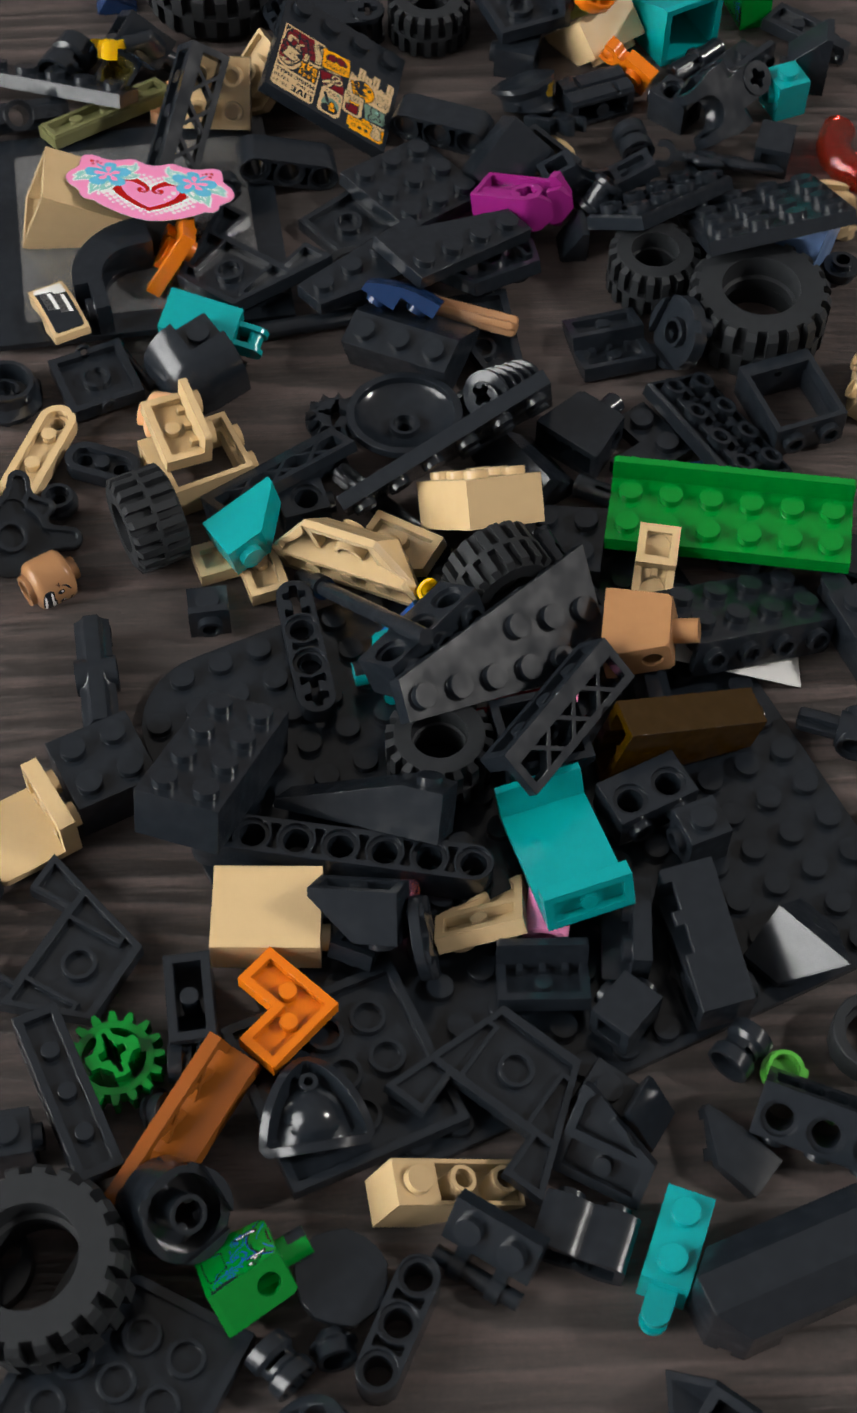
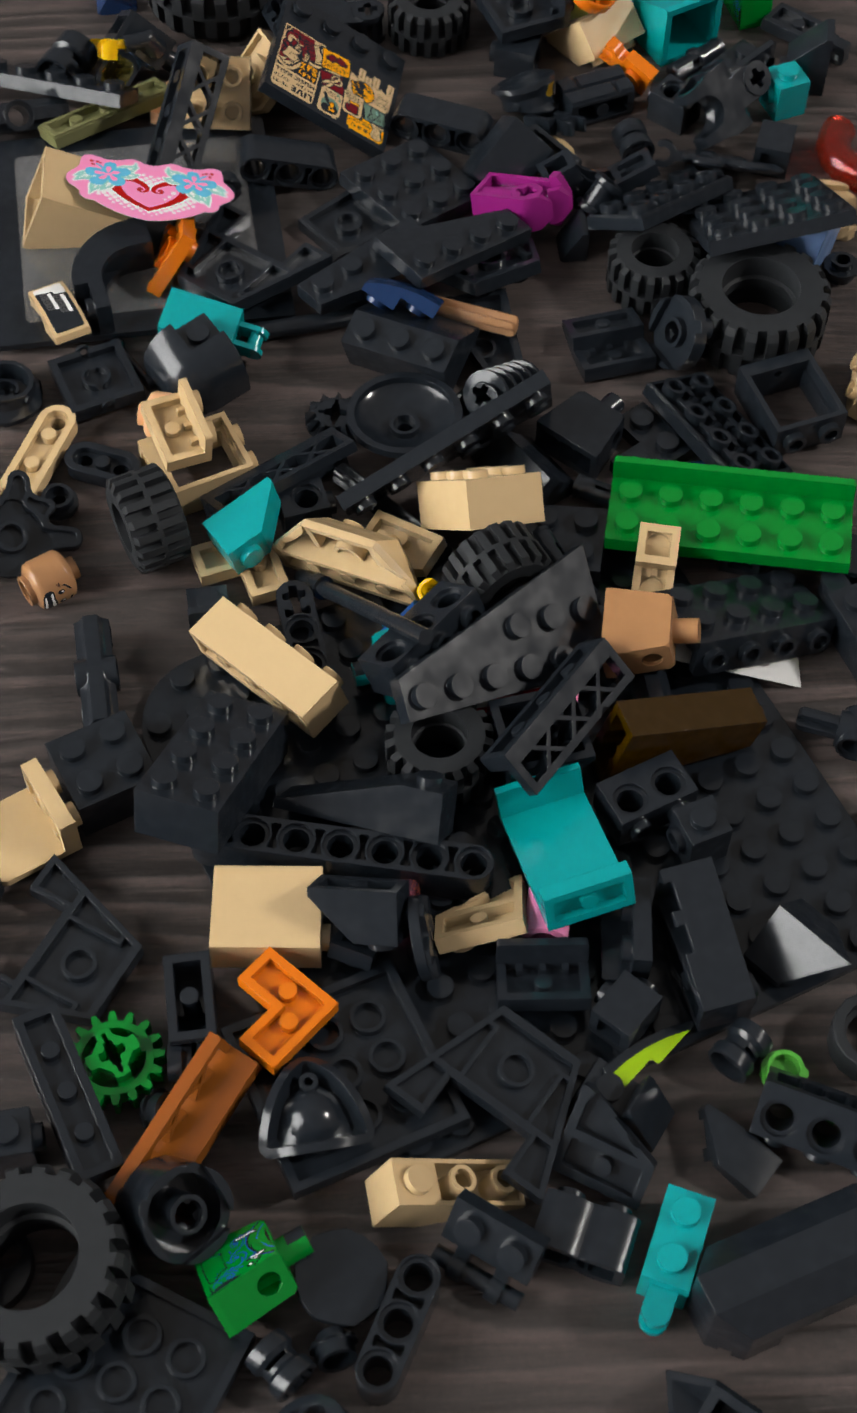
(269, 665): none -> tan brick
(653, 1048): none -> sticker

